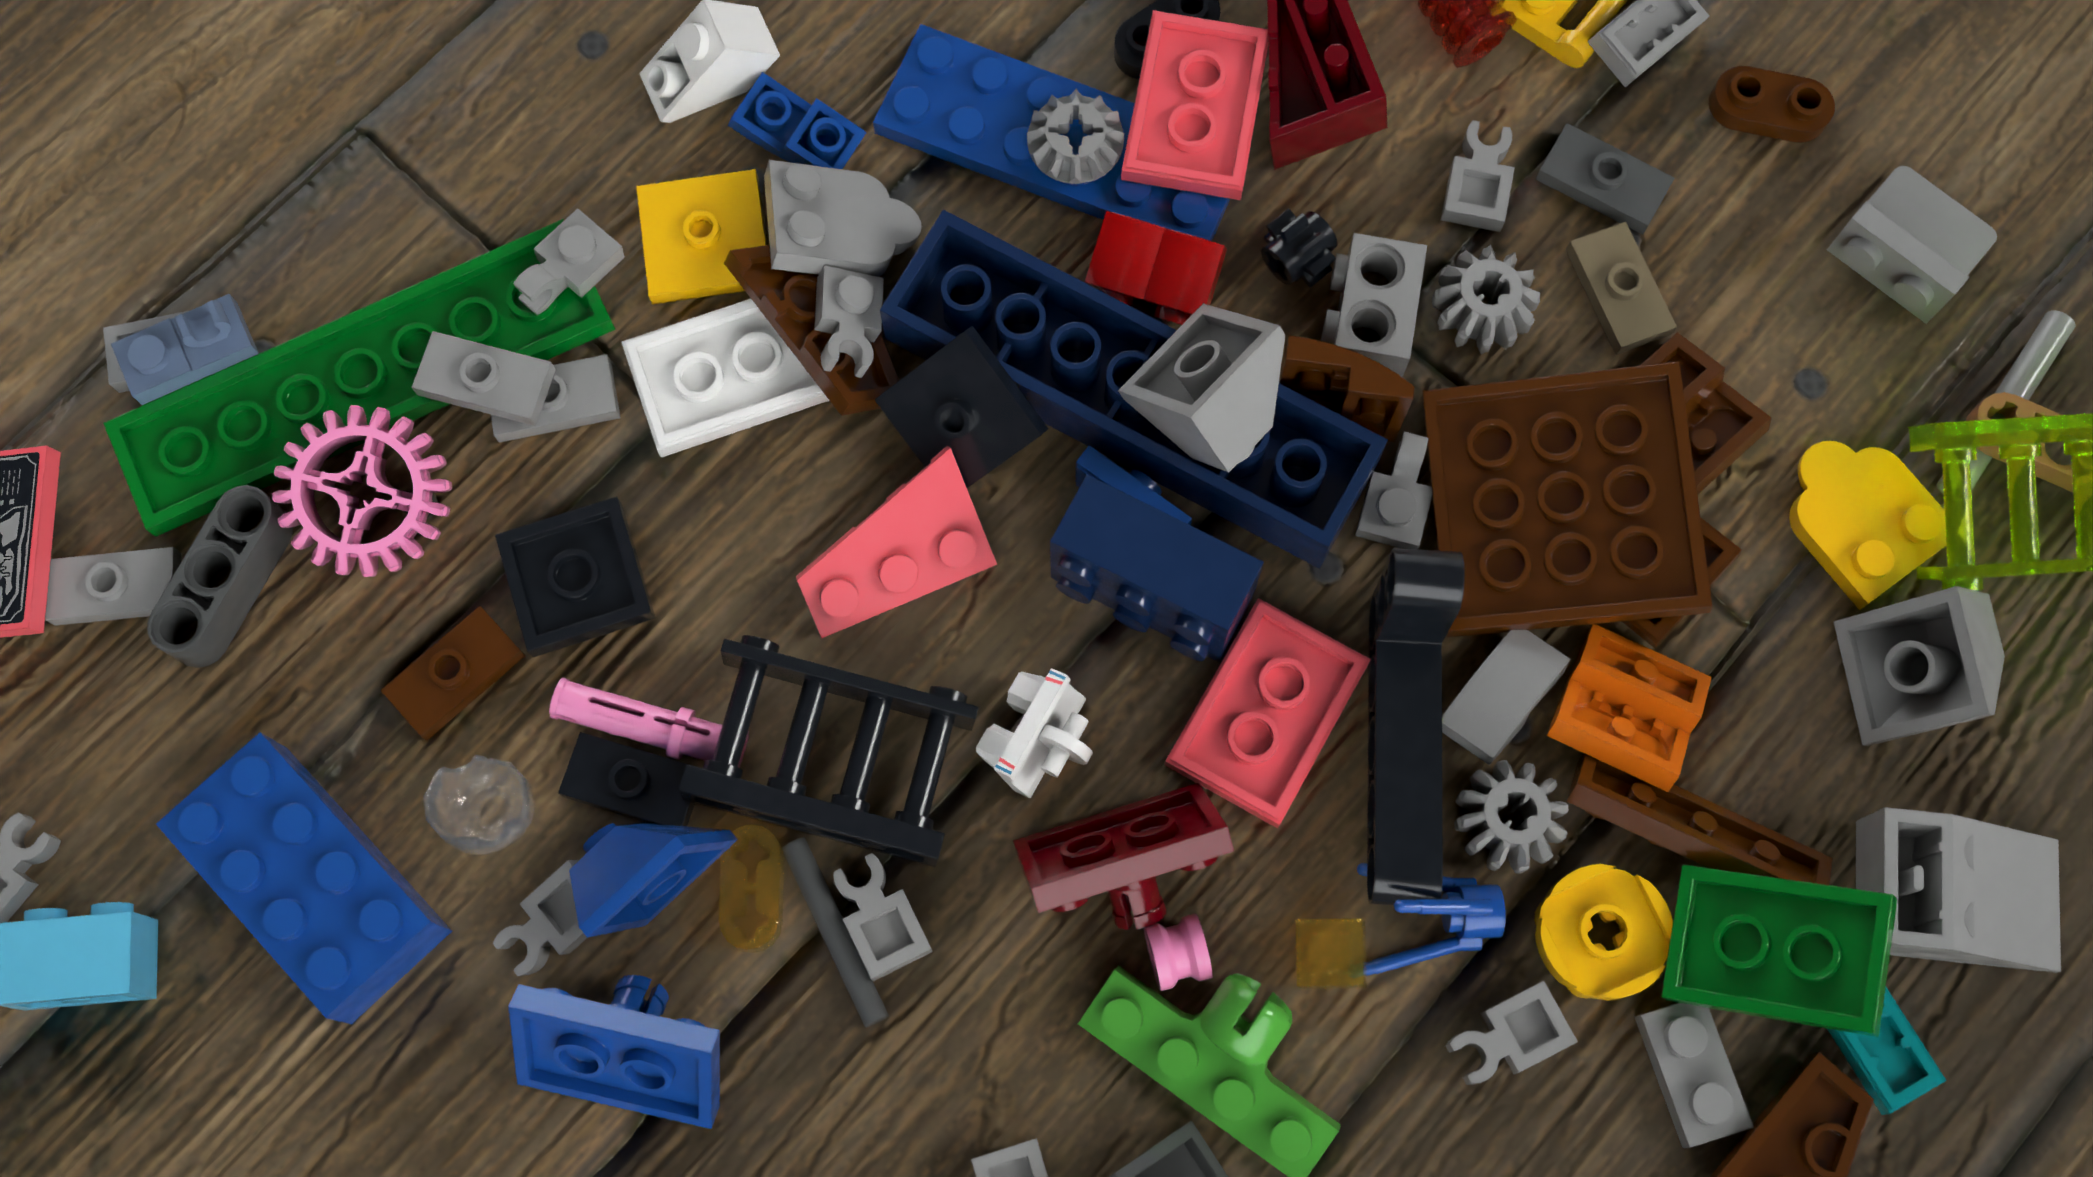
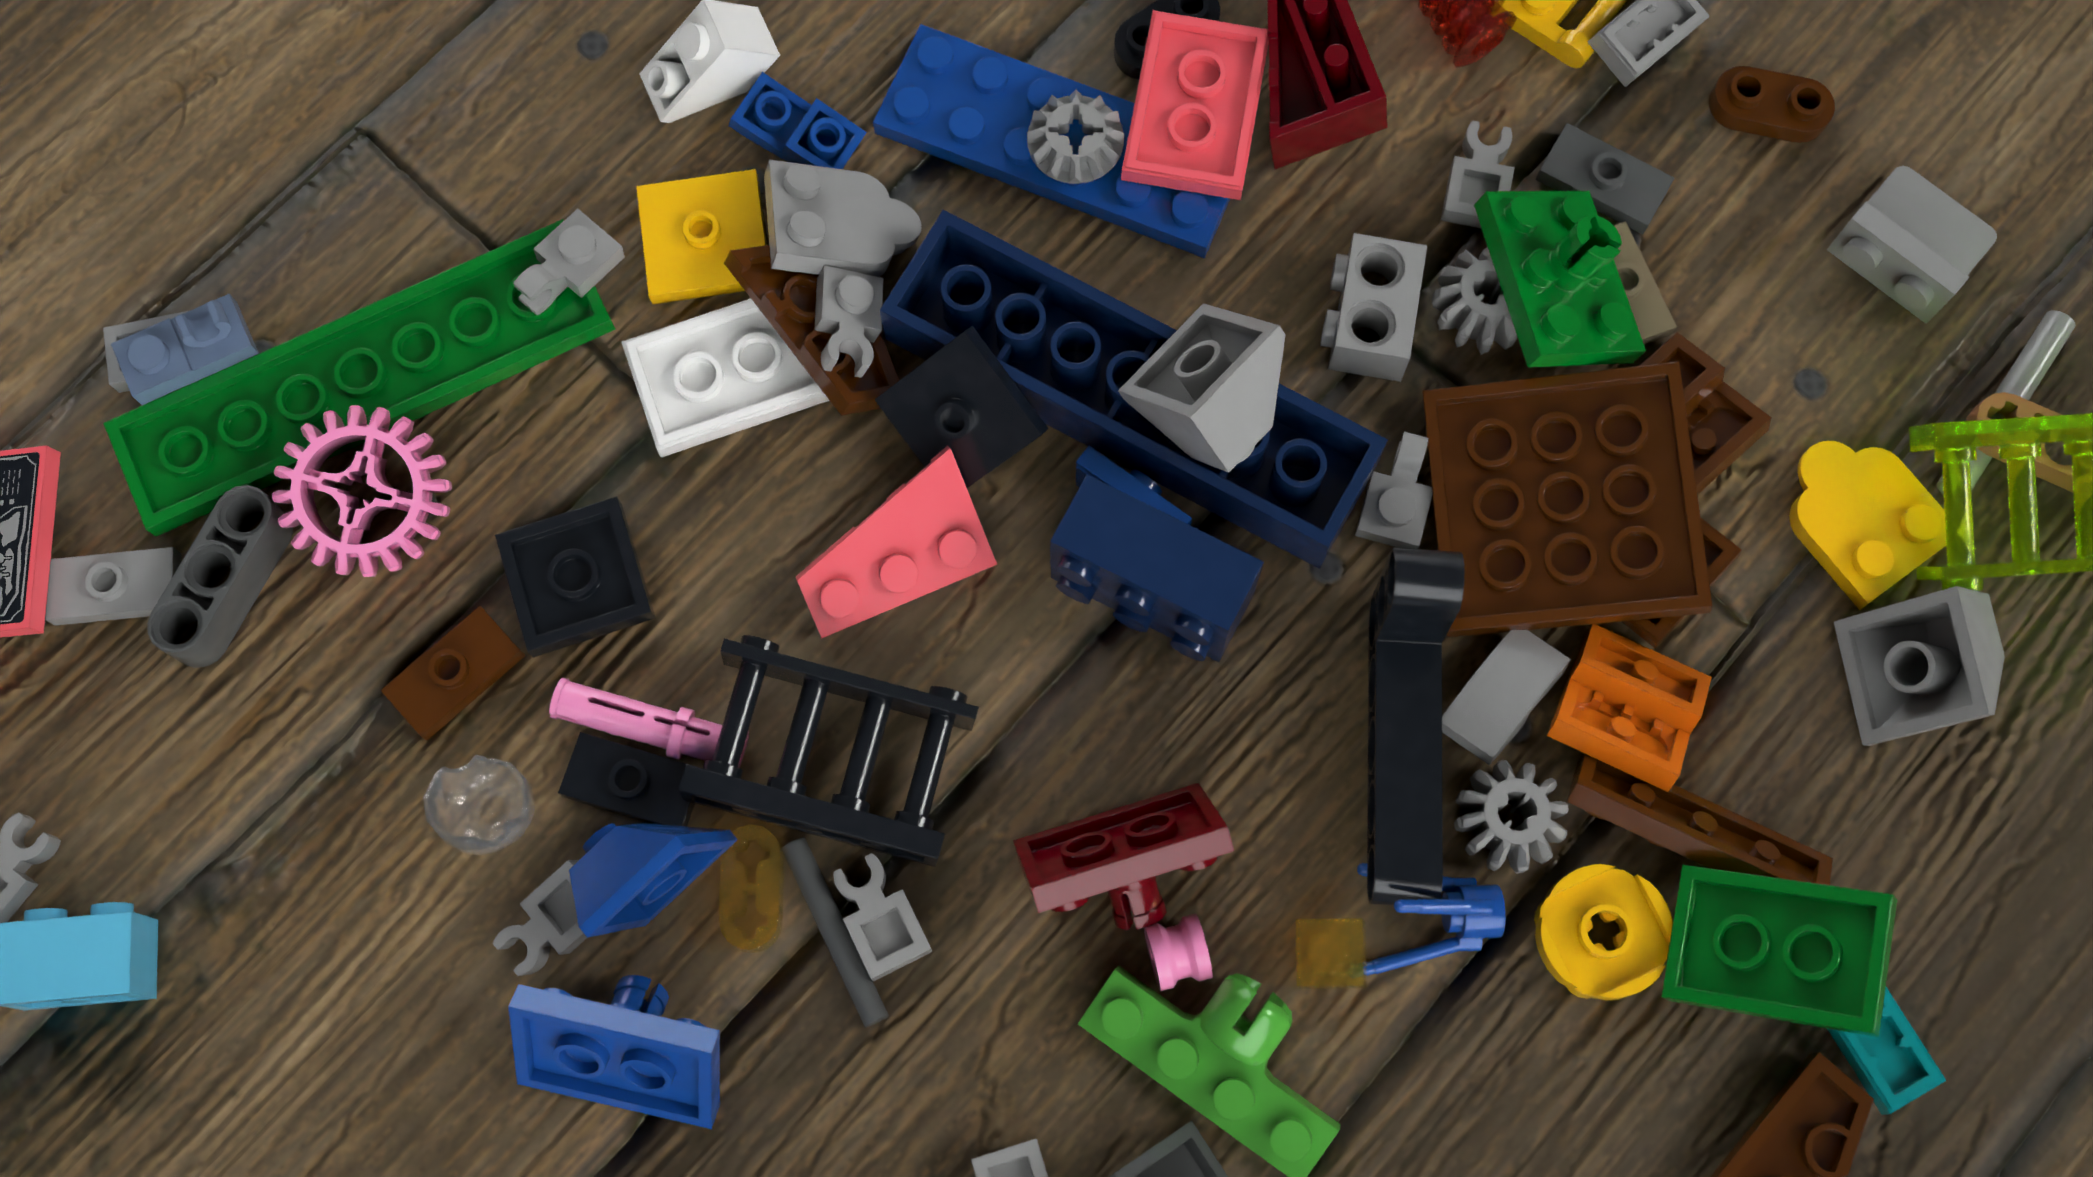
(304, 879): blue brick -> none
(483, 378): light grey plate -> none
(578, 396): light grey plate -> none
(1043, 737): white hips -> none
(1155, 266): red brick -> none
(1267, 712): coral tile -> none
(1299, 247): black gear -> none
(1347, 384): reddish brown slope -> none
(1521, 1031): light grey plate -> none
(1560, 277): none -> green plate
(1693, 1073): light grey plate -> none
(1964, 888): light grey slope -> none

